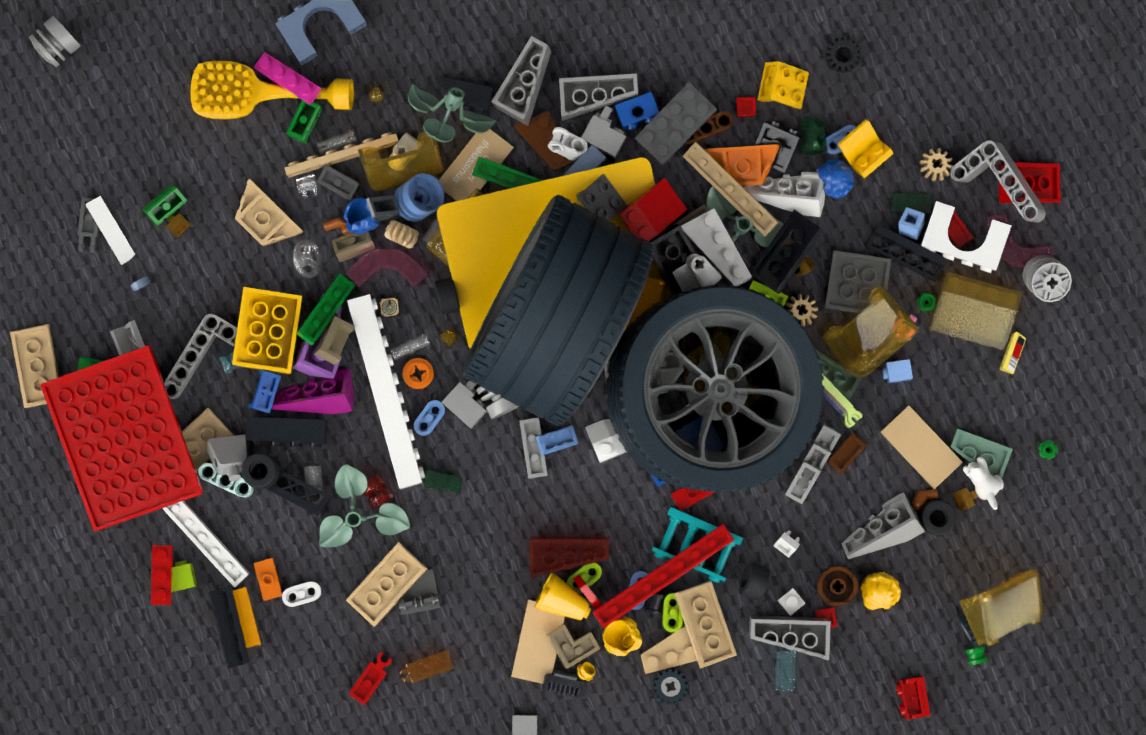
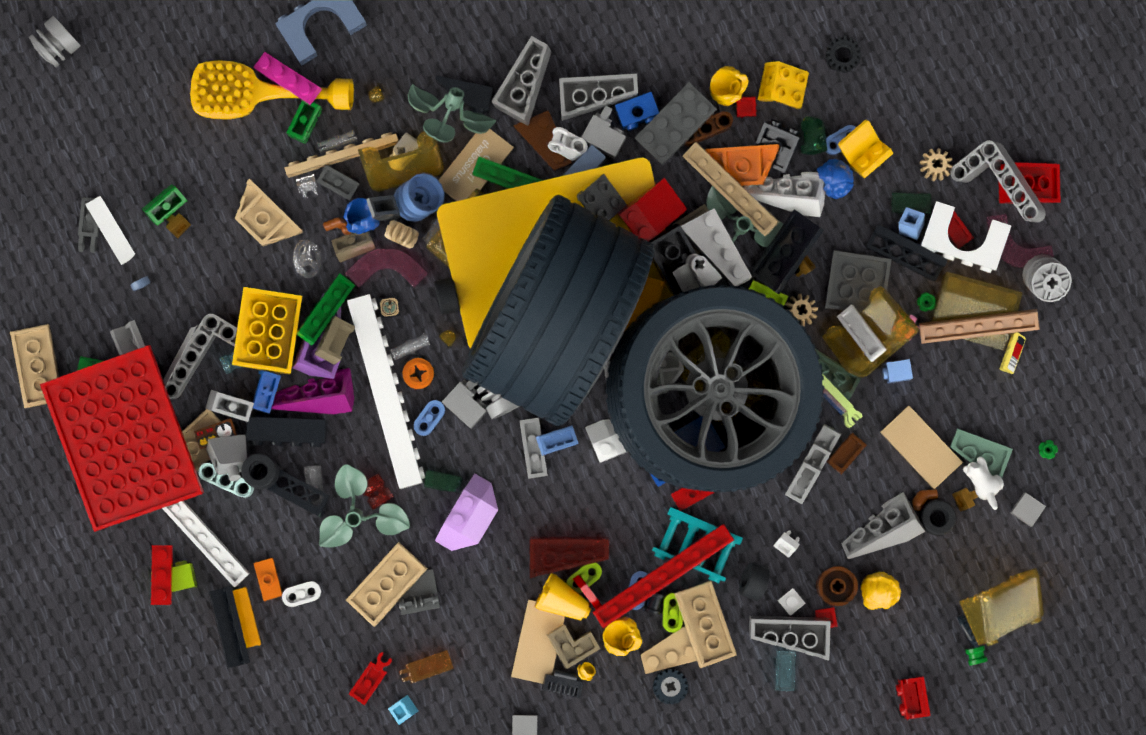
(179, 354): none -> white sticker
(221, 429): none -> tile
(229, 405): none -> light grey hinge
(403, 709): none -> medium azure slope
(469, 515): none -> lavender wedge
(728, 85): none -> yellow hair
(861, 333): none -> white plate
(979, 326): none -> medium nougat tile
(1027, 509): none -> light grey piece

